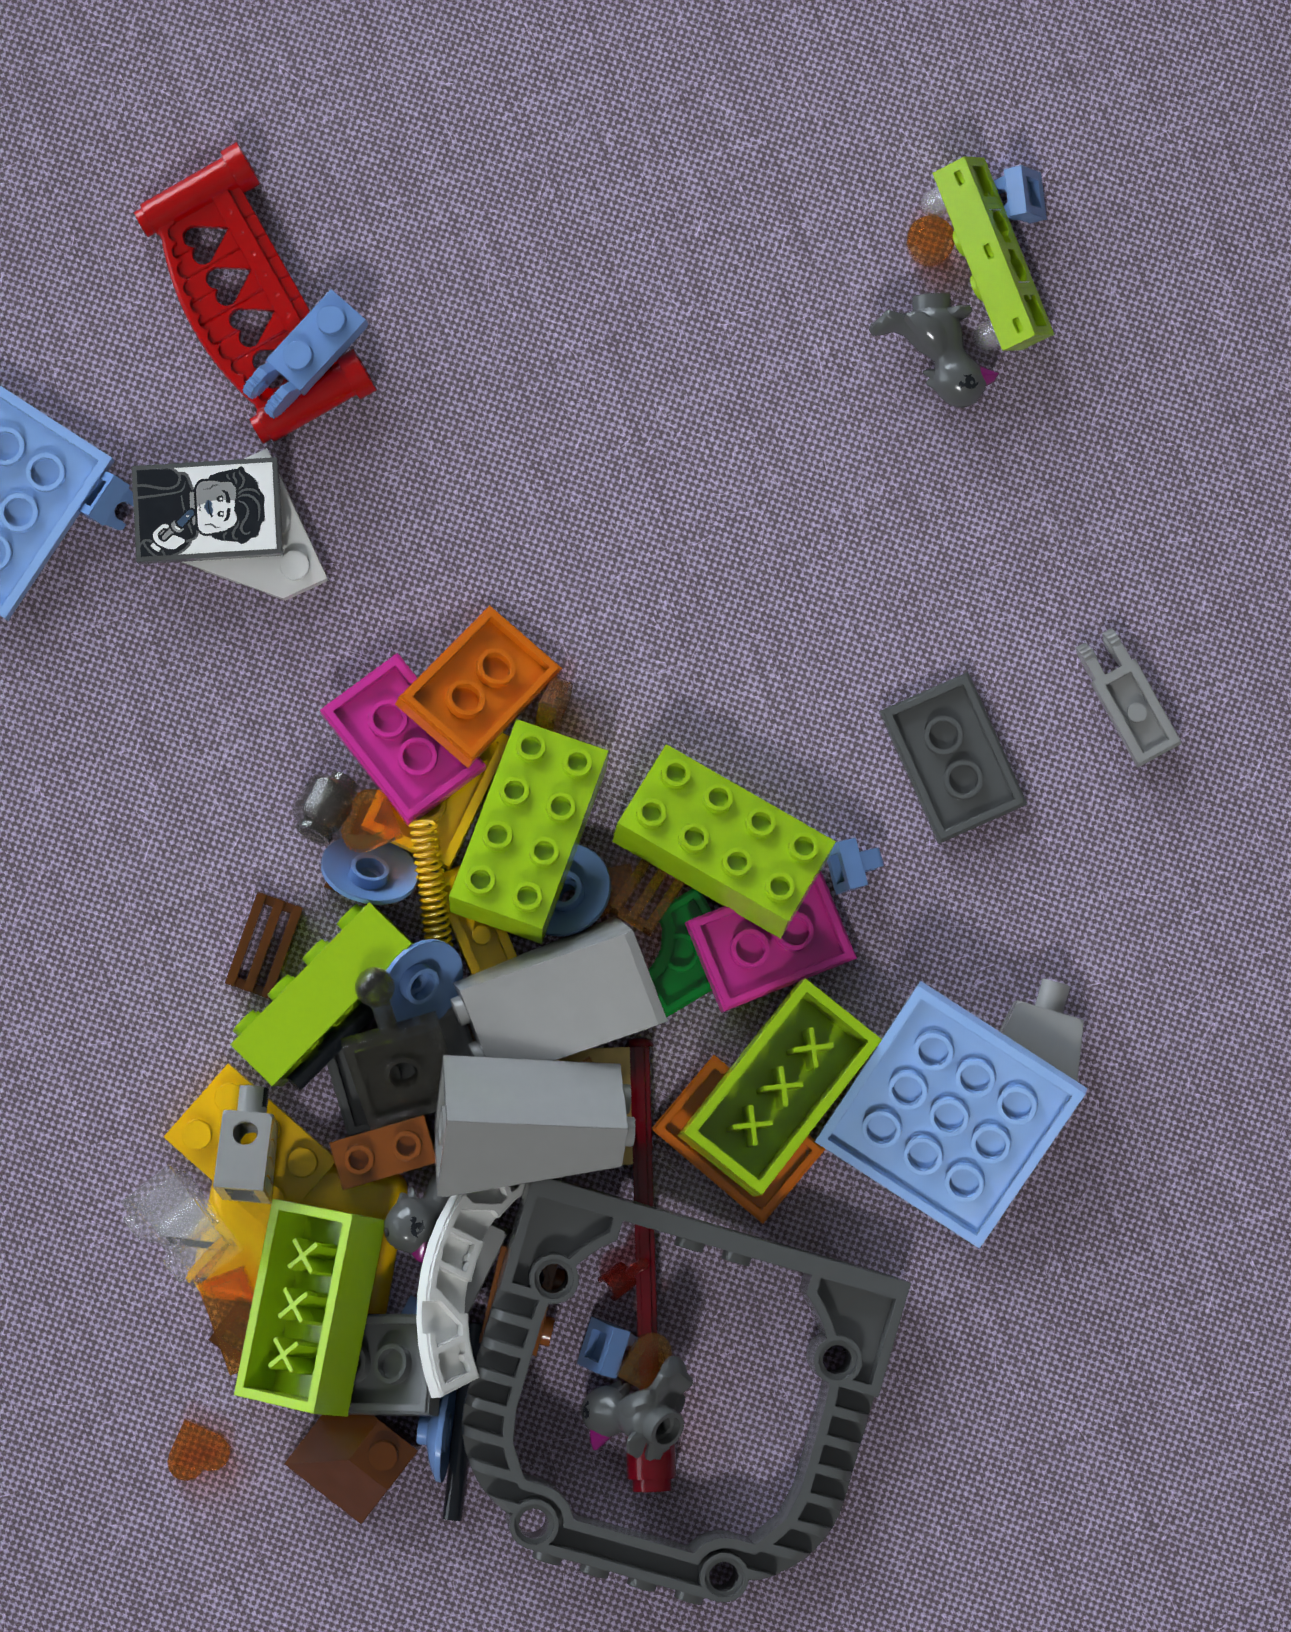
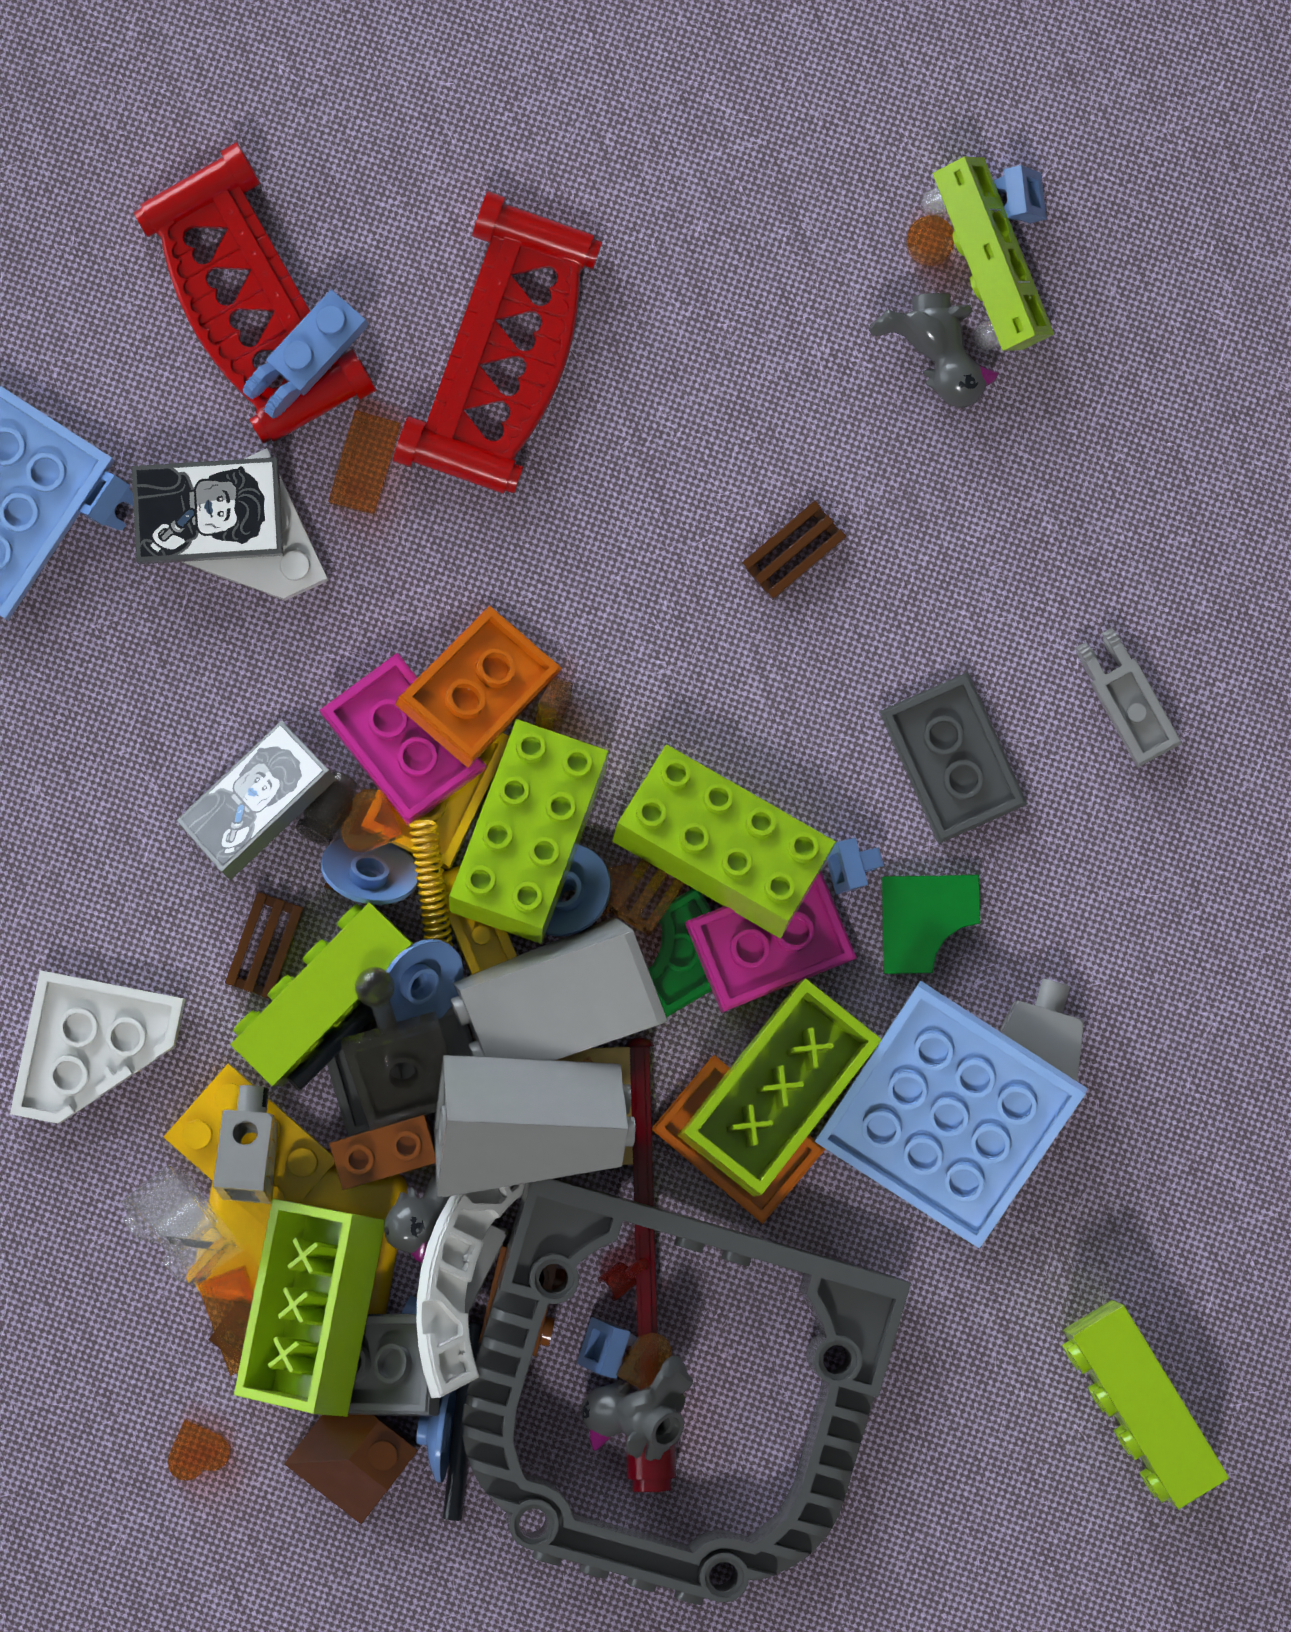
(87, 1042): none -> white plate
(256, 800): none -> tile
(365, 463): none -> clear orange tile
(517, 246): none -> red piece
(824, 523): none -> reddish brown tile
(921, 915): none -> green tile
(1145, 1403): none -> lime brick

